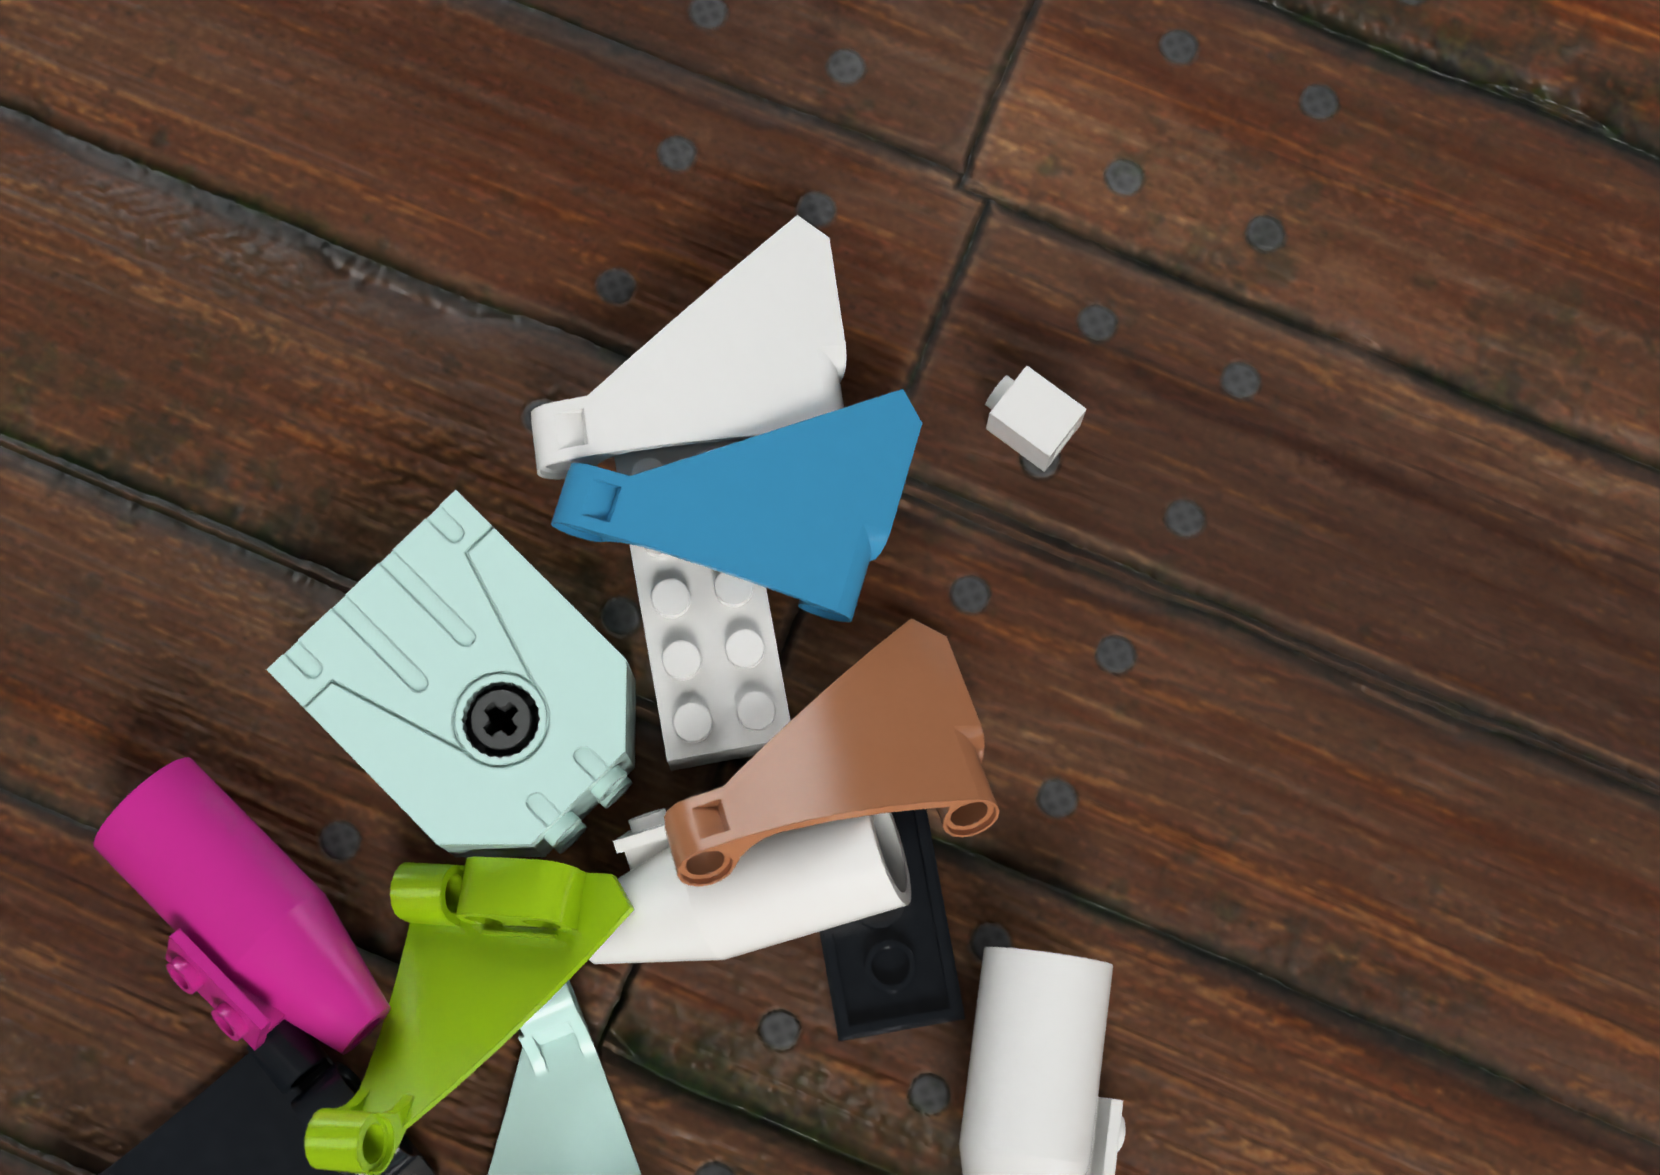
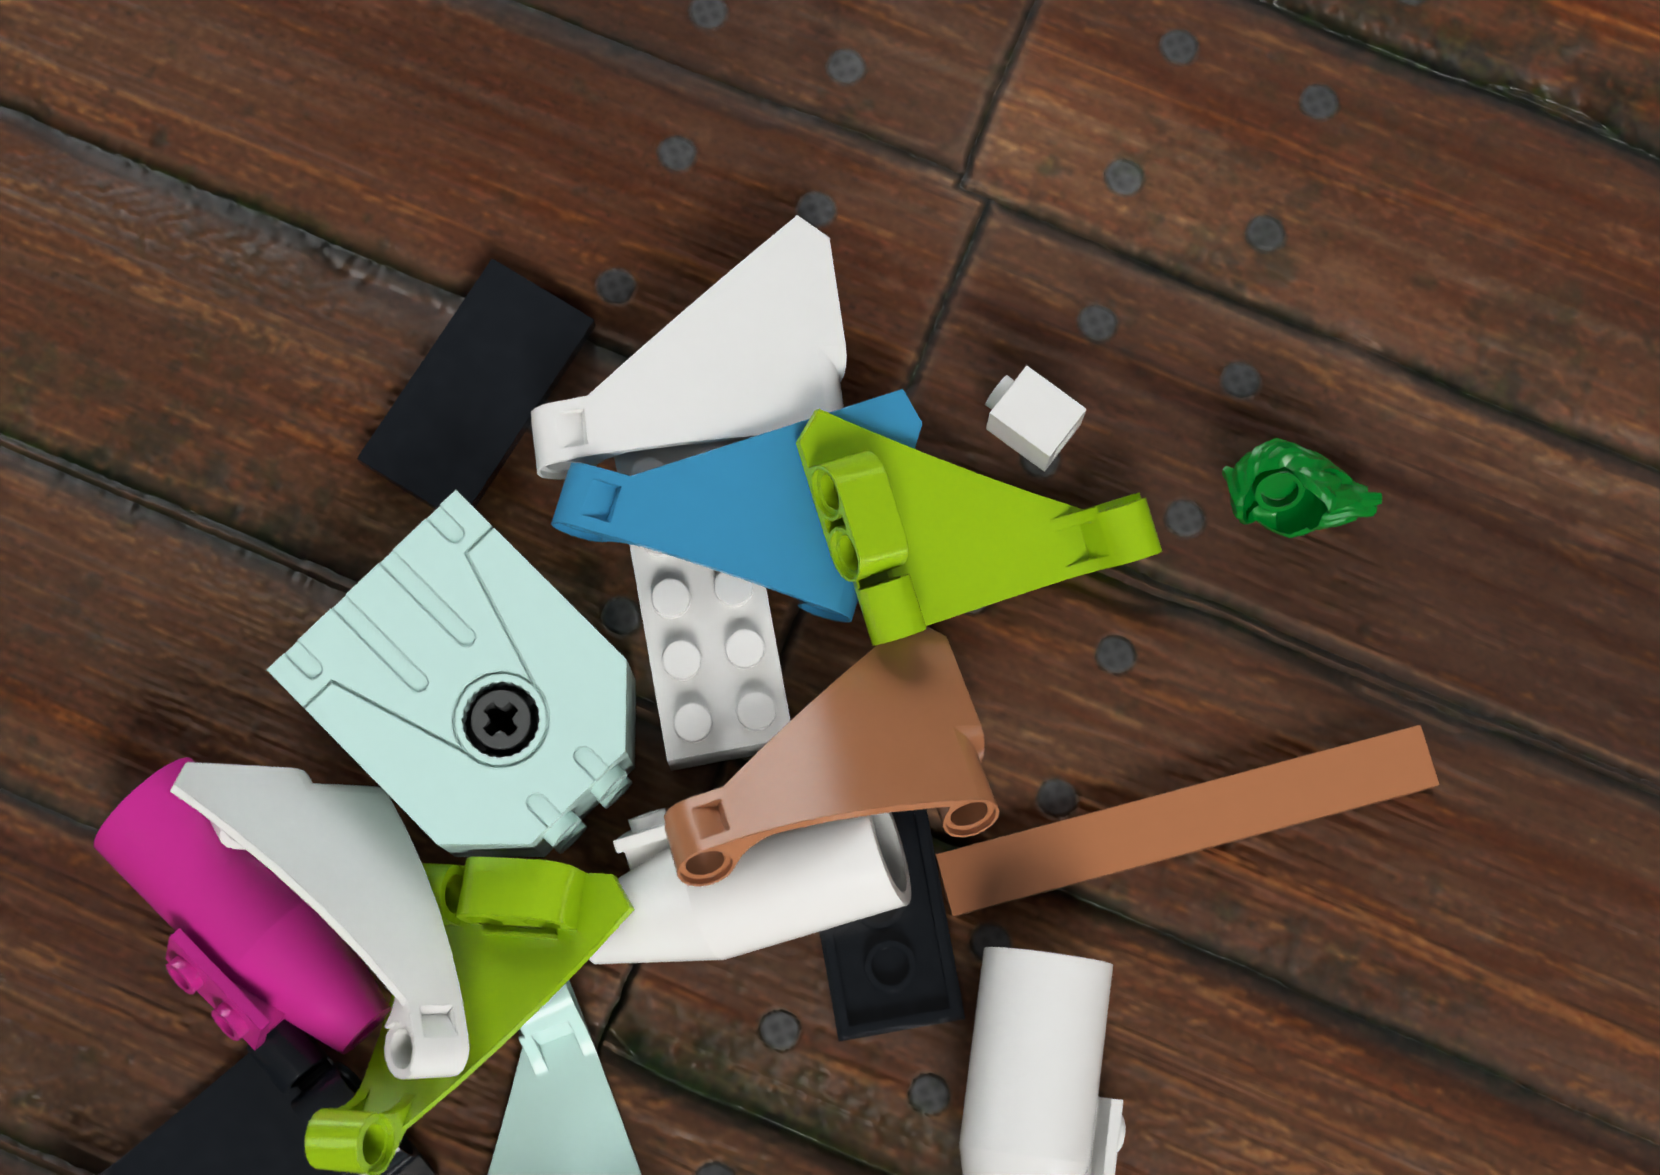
(364, 877): none -> white panel
(477, 389): none -> black tile
(946, 540): none -> lime panel
(1186, 820): none -> nougat tile
(1295, 490): none -> green hair

